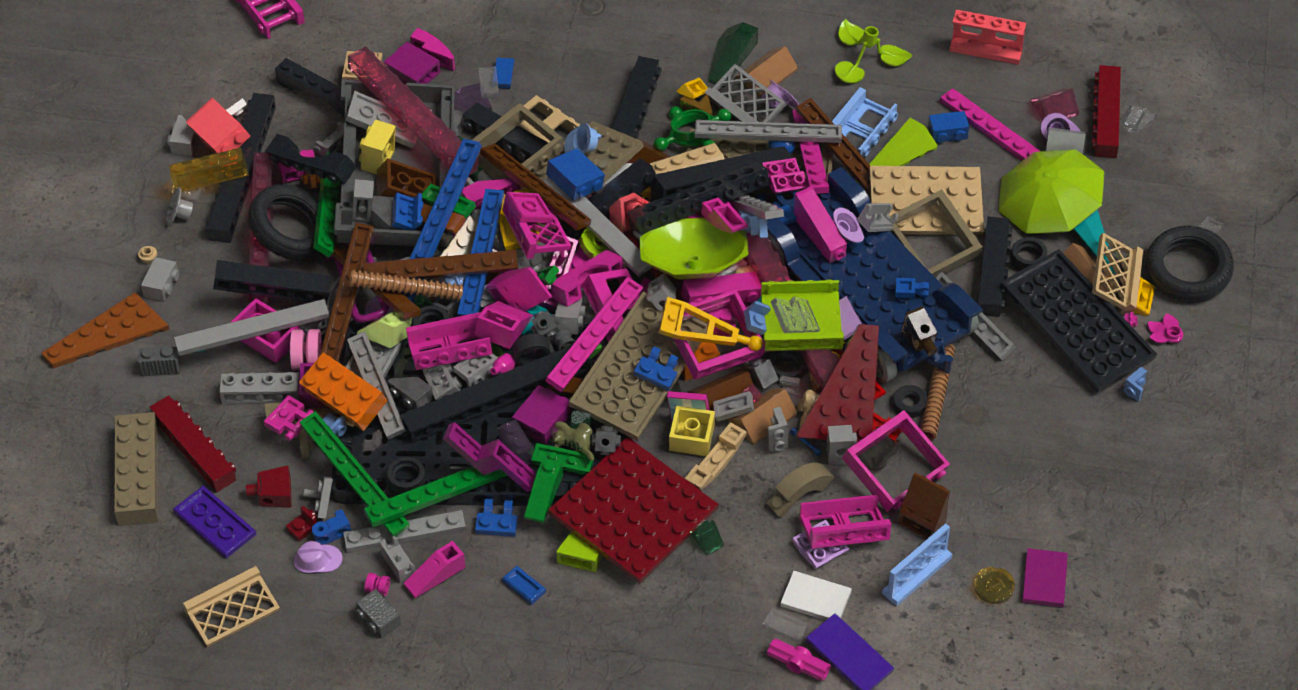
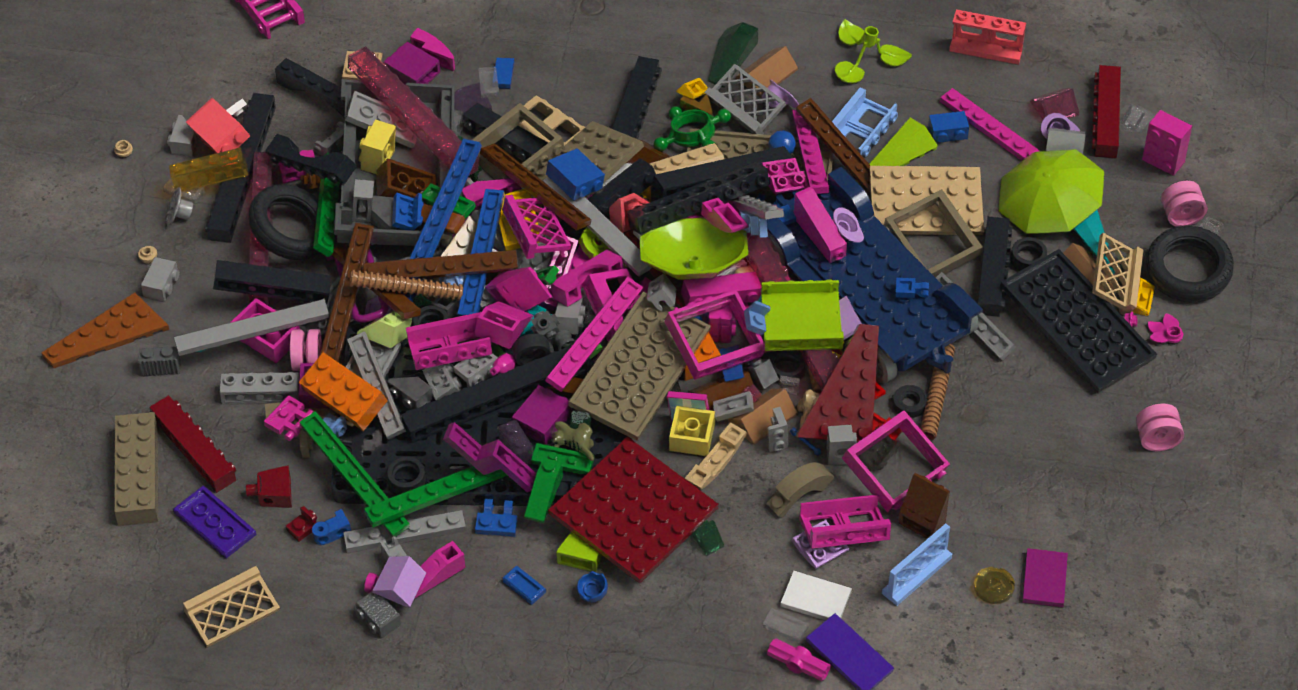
(123, 148): none -> tan plate
(317, 558): lavender piece -> none
(323, 494): light grey plate -> none
(400, 580): none -> lavender slope
(529, 207): dark pink tile -> none
(582, 138): light blue piece -> none
(592, 586): none -> blue hair
(608, 433): dark grey brick -> none
(656, 373): blue plate -> none
(672, 321): yellow plate -> none
(734, 372): none -> blue tile
(768, 131): light grey tile -> none
(795, 315): clear slope -> none
(876, 217): light grey hinge -> none
(920, 331): dark brown torso -> none
(1134, 384): medium blue bracket -> none
(1159, 427): none -> bright pink wheel
(1167, 142): none -> dark pink brick
(1184, 203): none -> bright pink wheel

